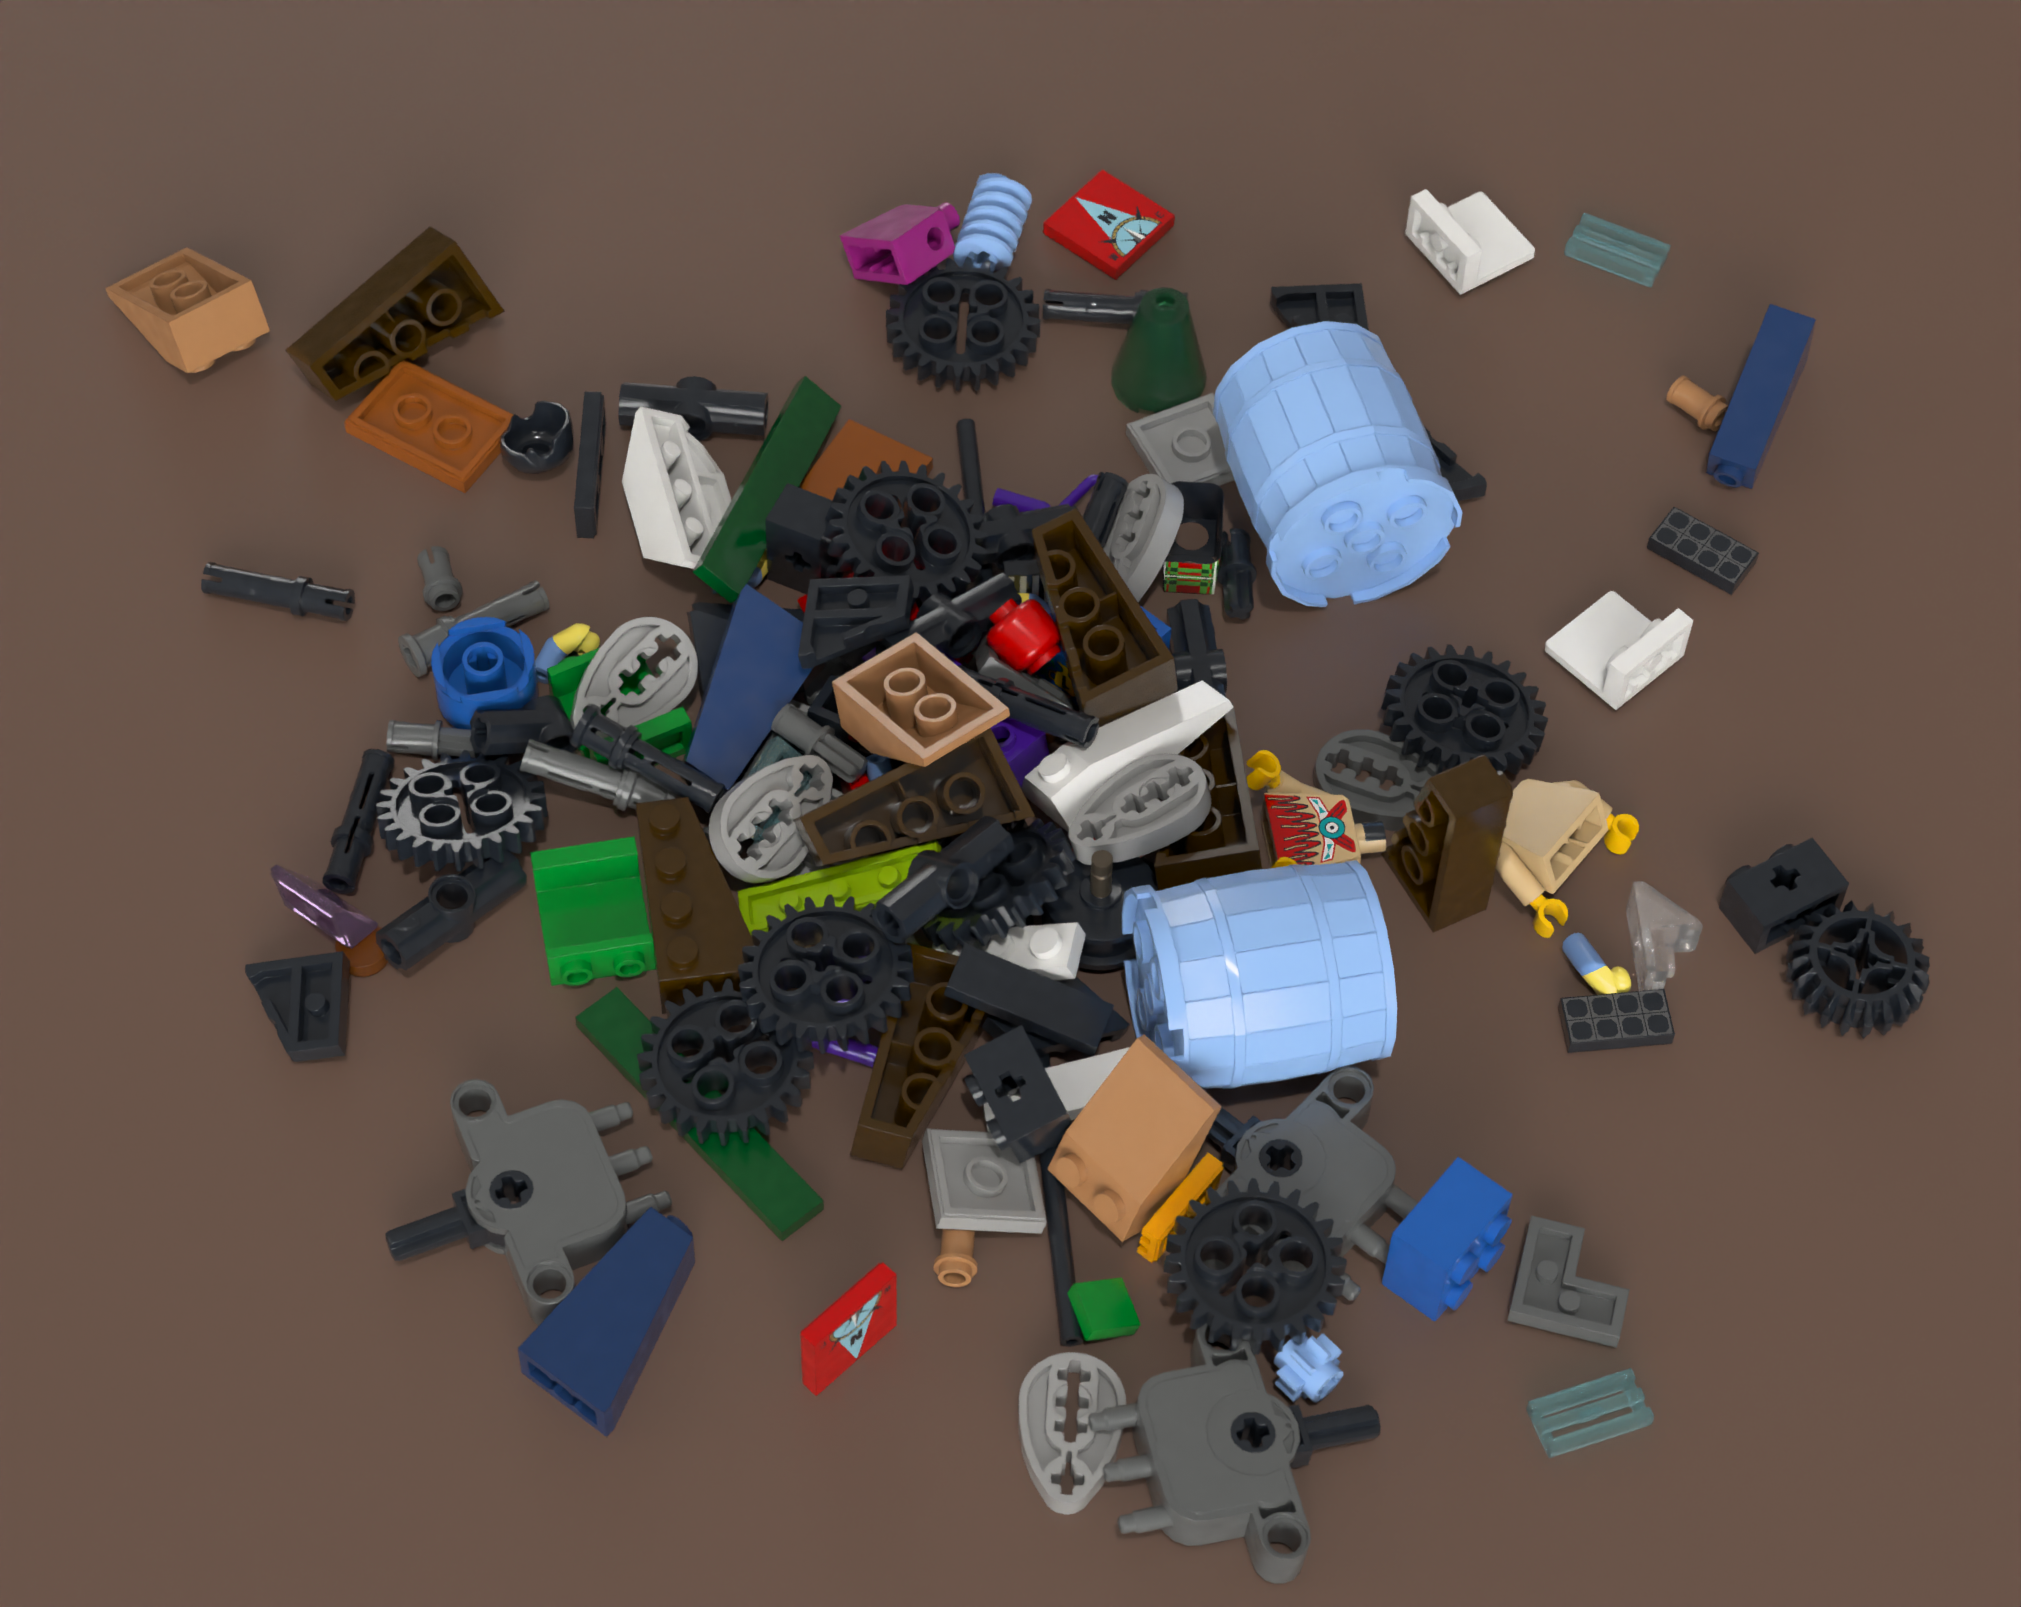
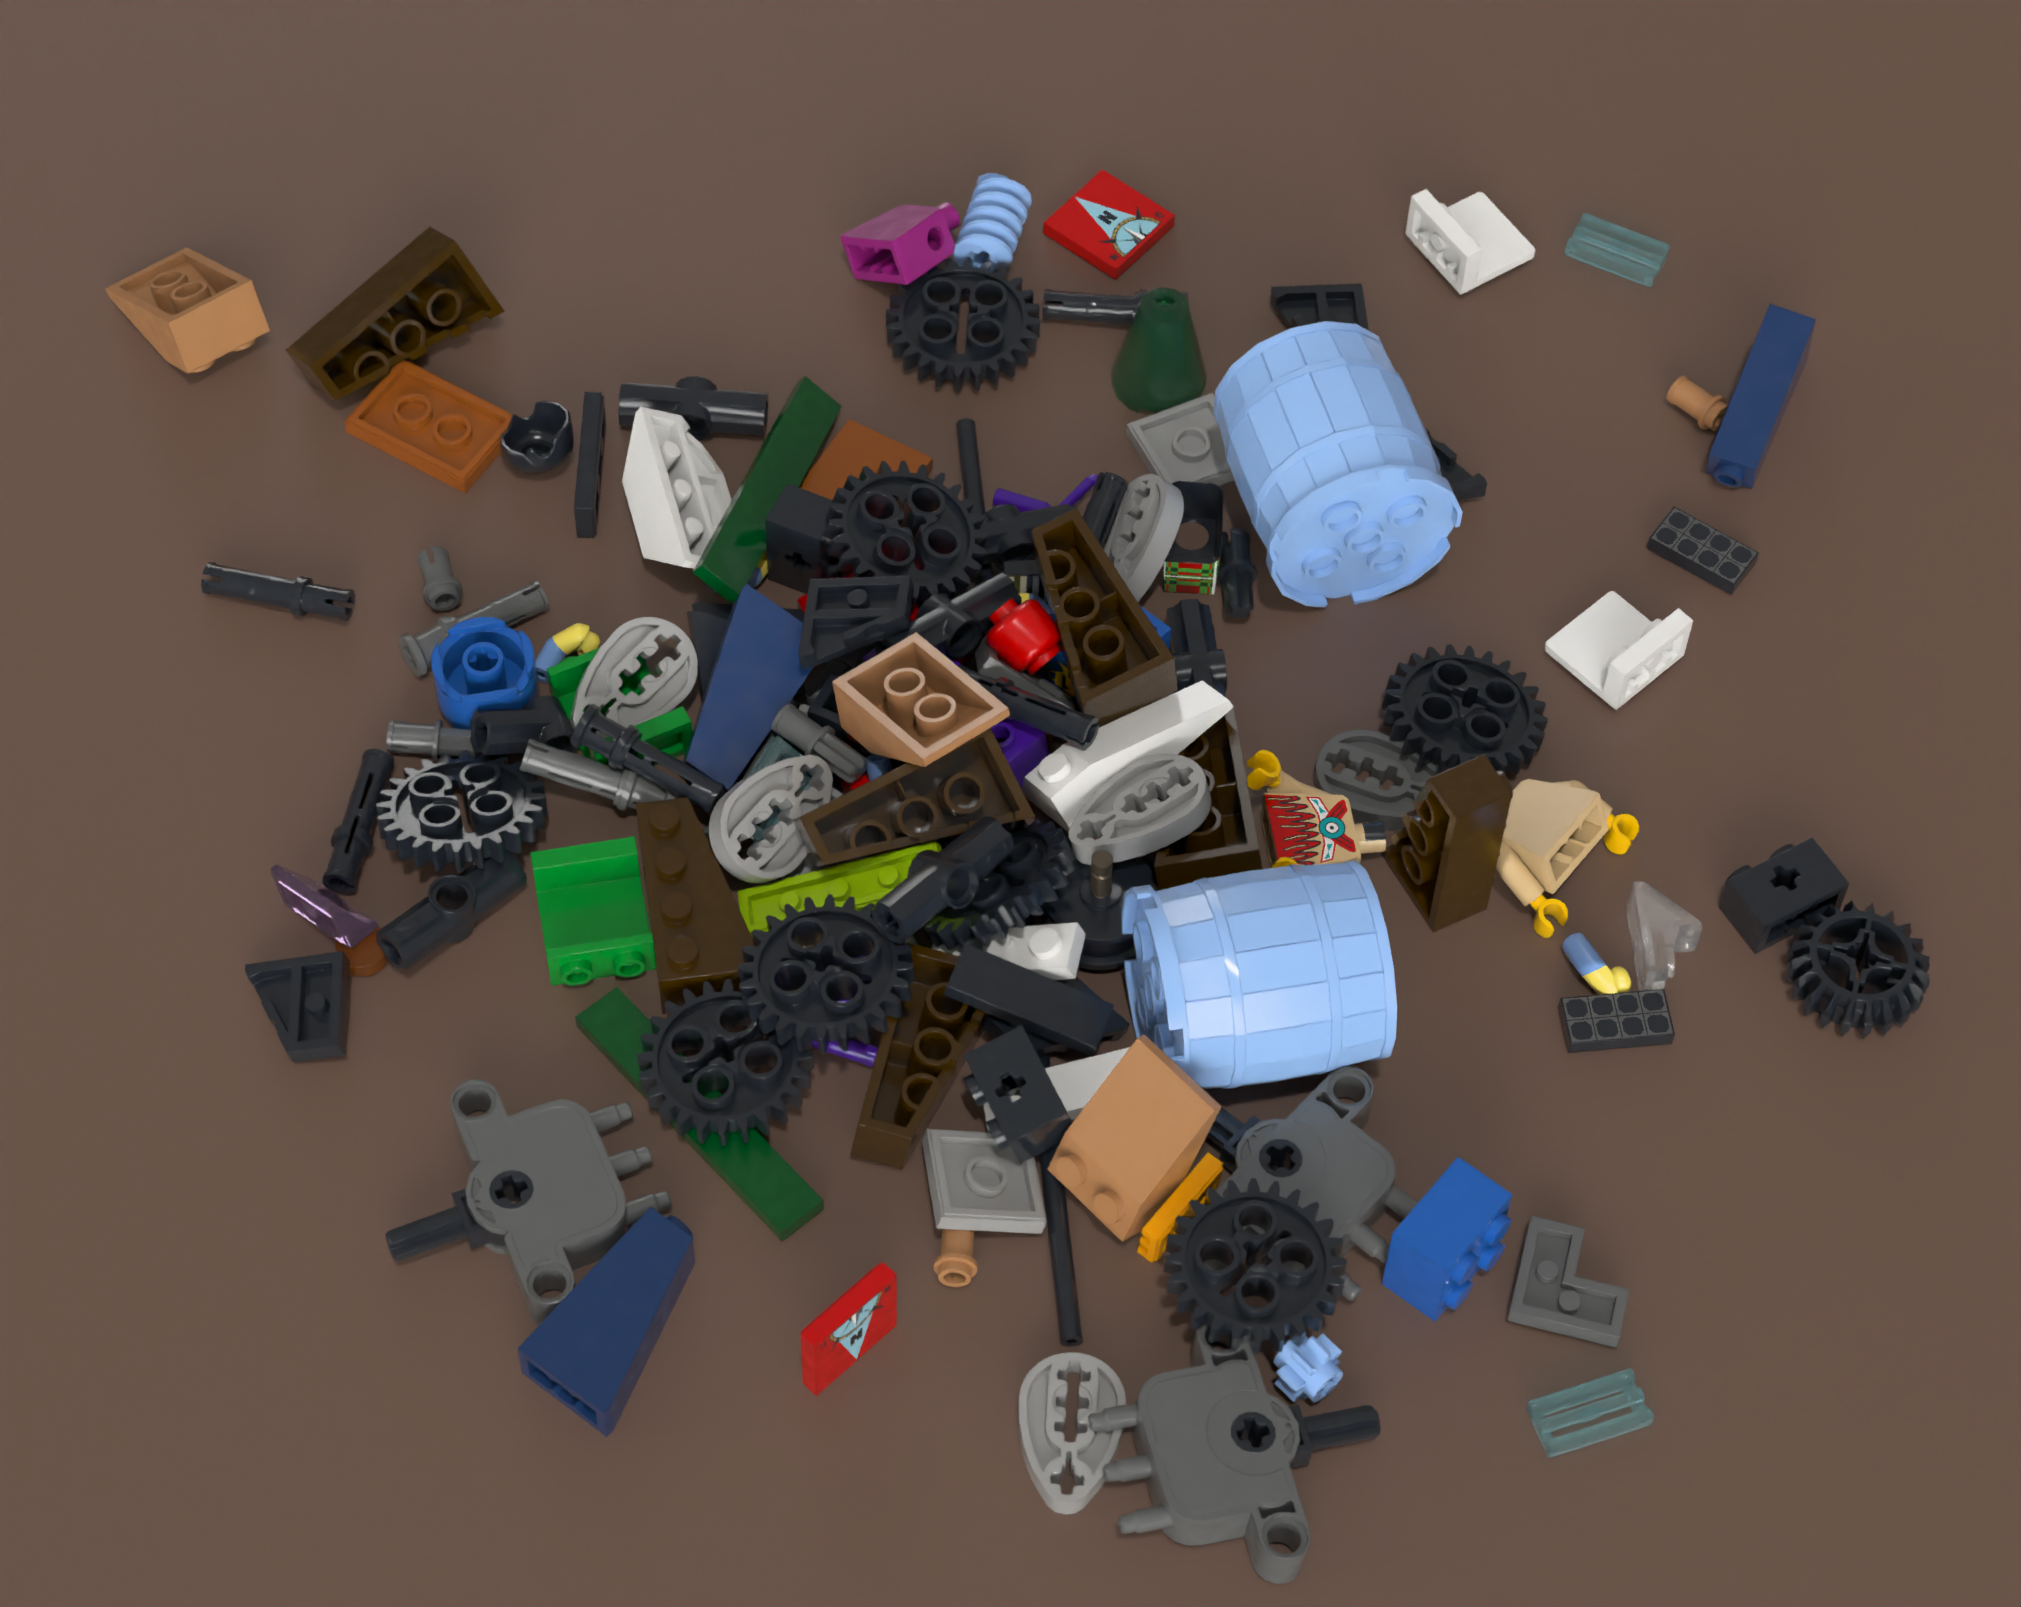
(1103, 1309): green tile -> none

